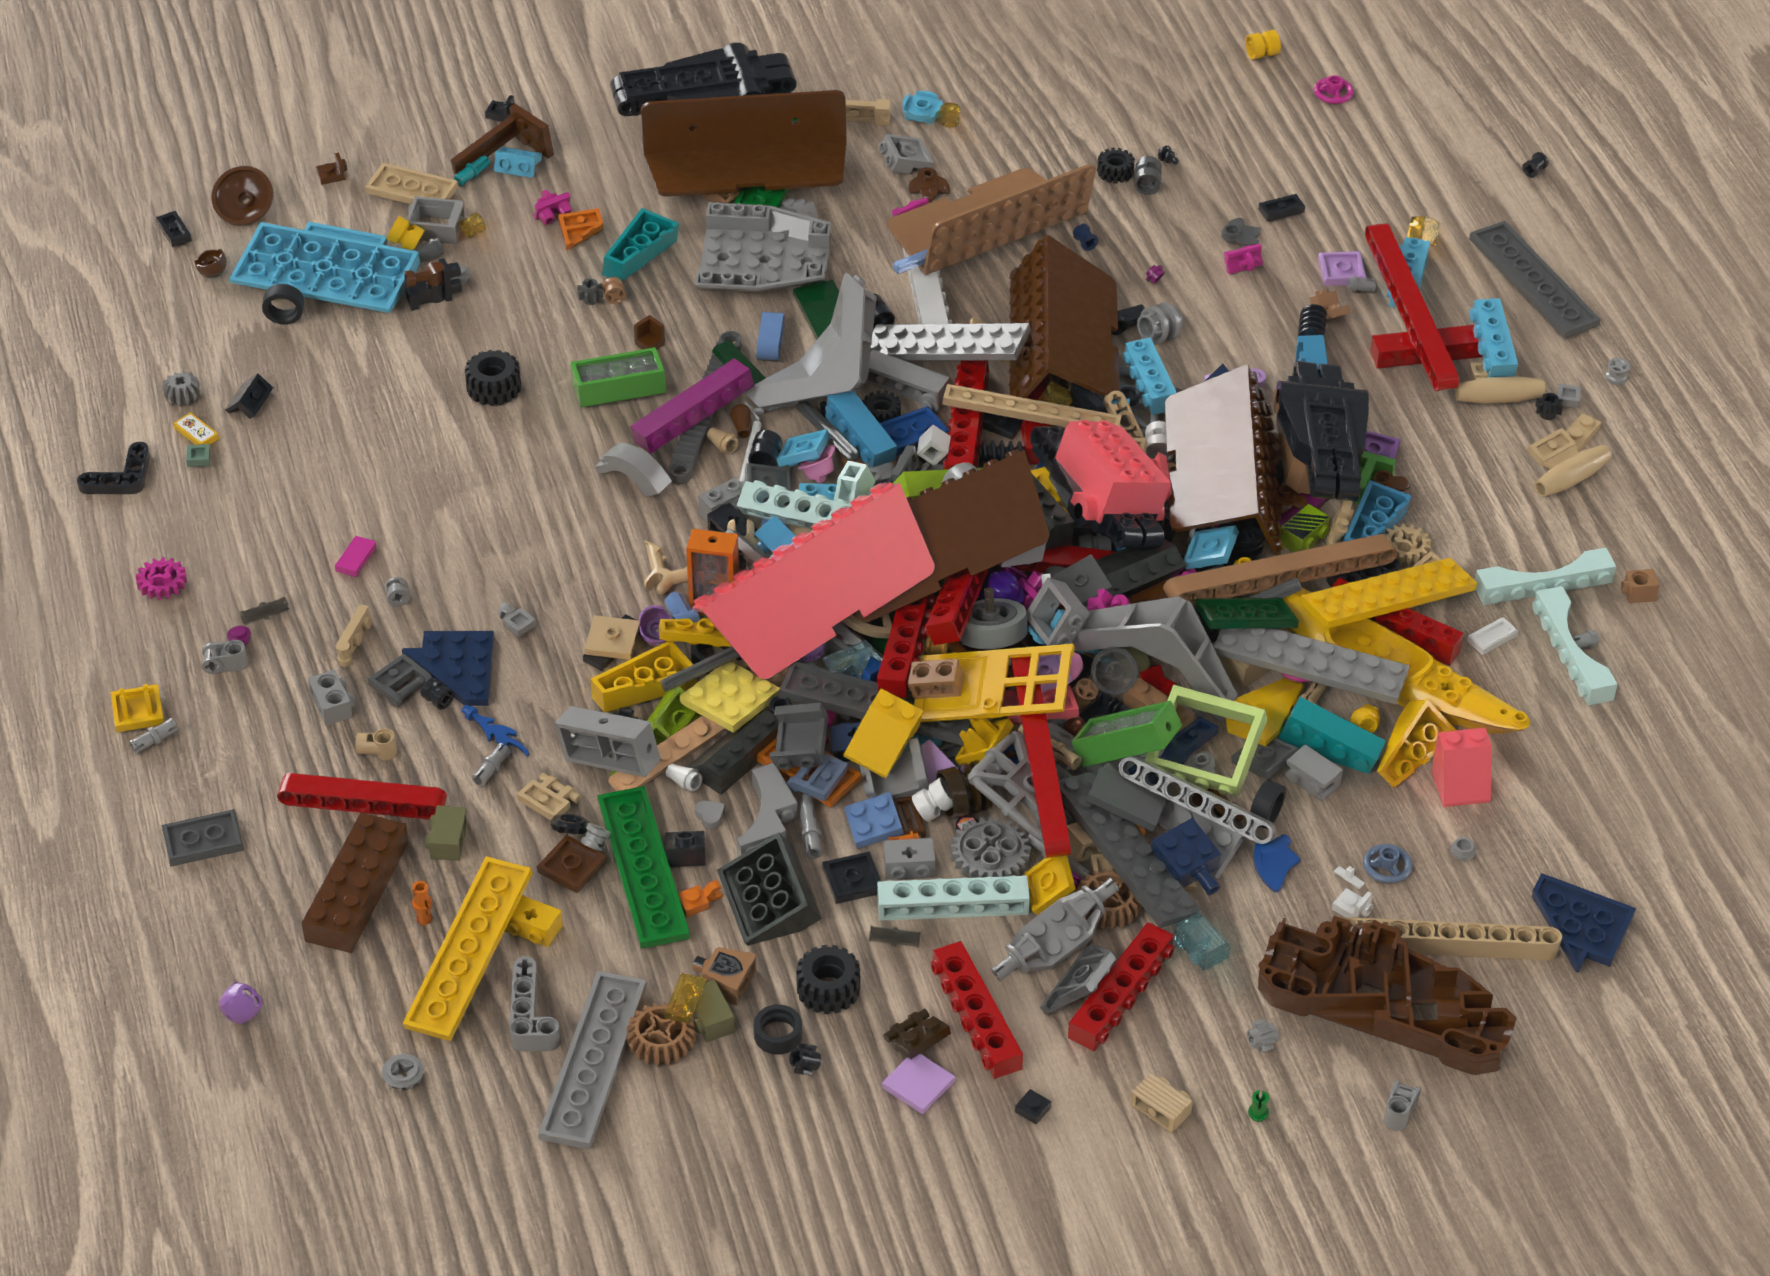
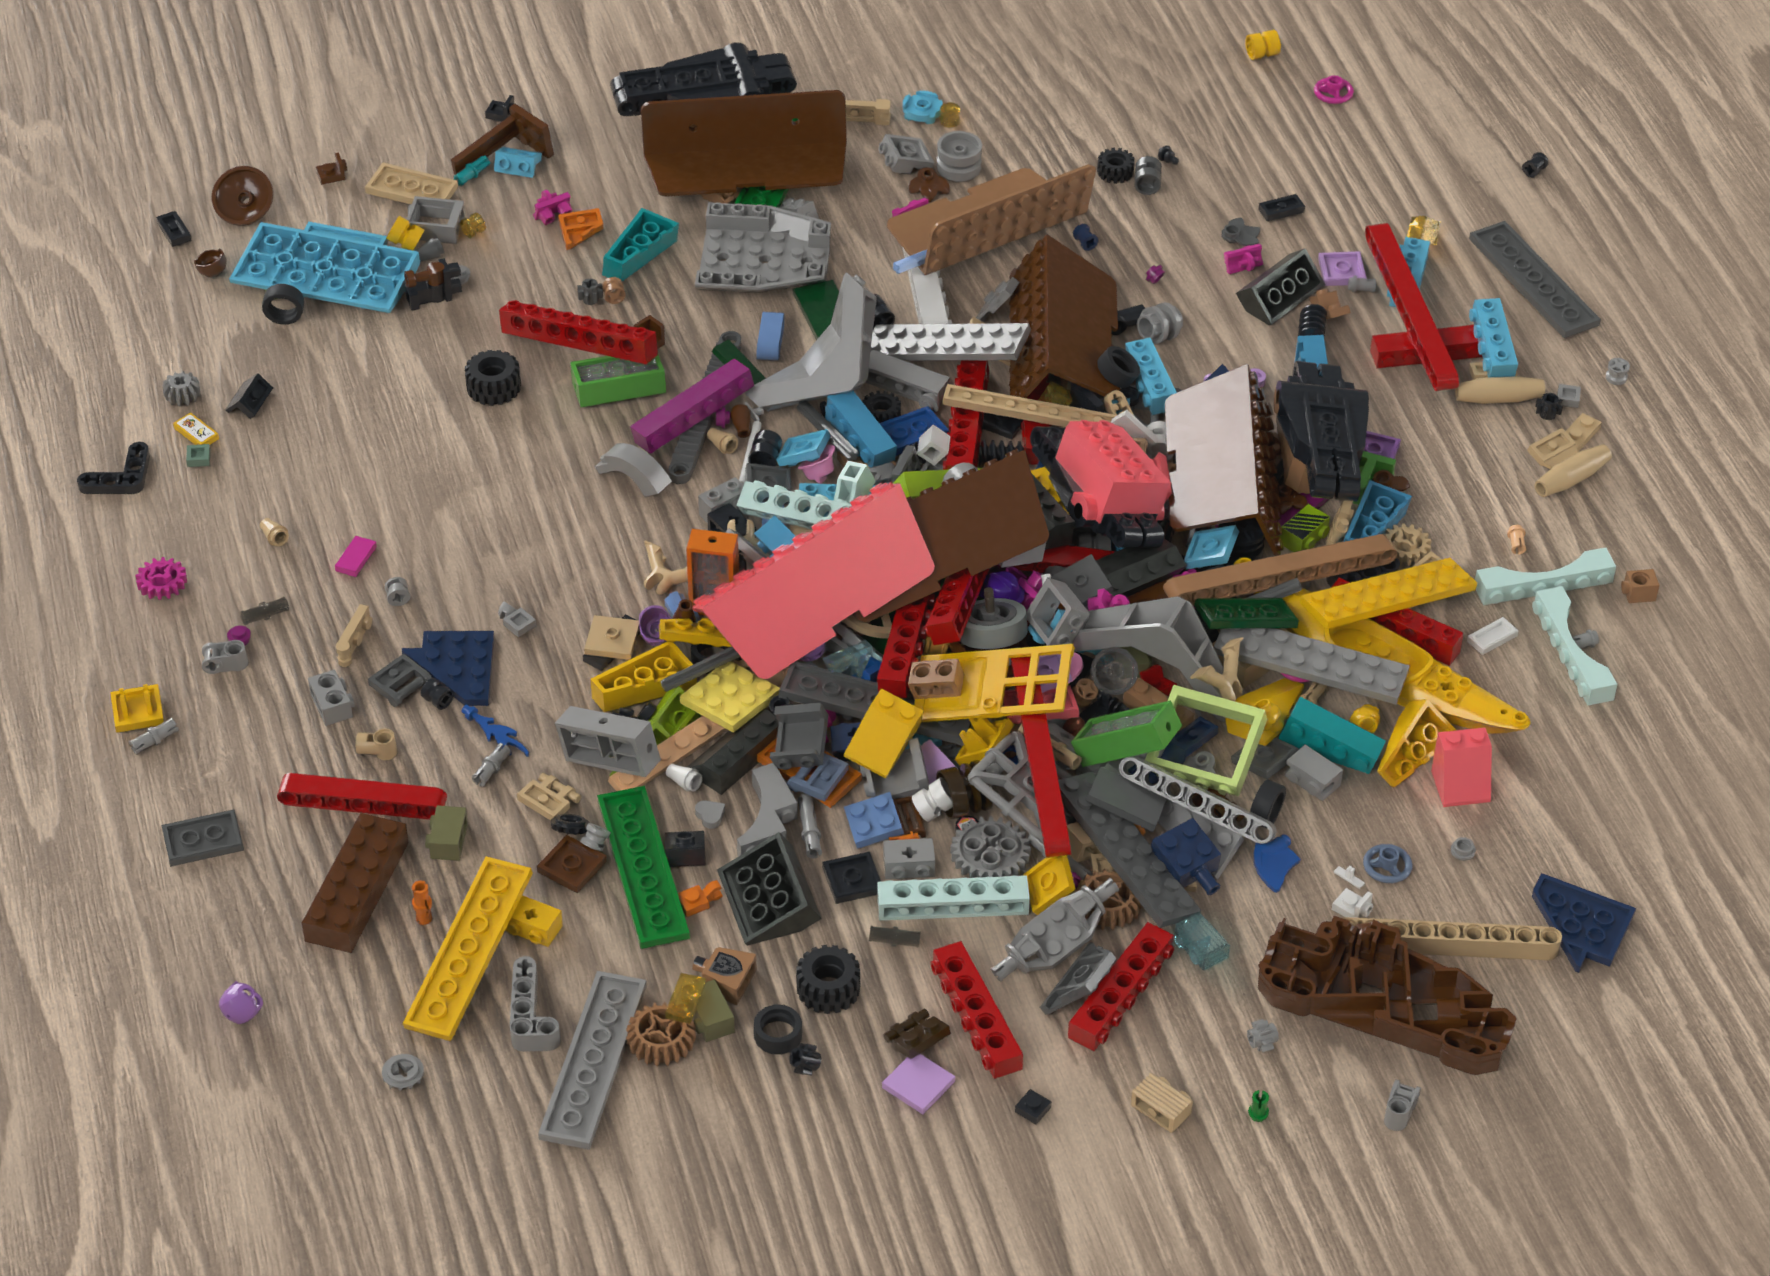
(275, 533): none -> tan cone
(578, 332): none -> red brick
(647, 711): none -> black tile
(685, 611): none -> reddish brown cone
(722, 417): none -> magenta plate
(959, 156): none -> light grey wheel
(995, 299): none -> light grey wing
(1118, 366): none -> black tyre
(1134, 427): none -> white tile
(1228, 681): none -> tan piece
(1273, 713): none -> yellow animal
(1281, 287): none -> pearl dark grey slope
(1516, 535): none -> light nougat pin

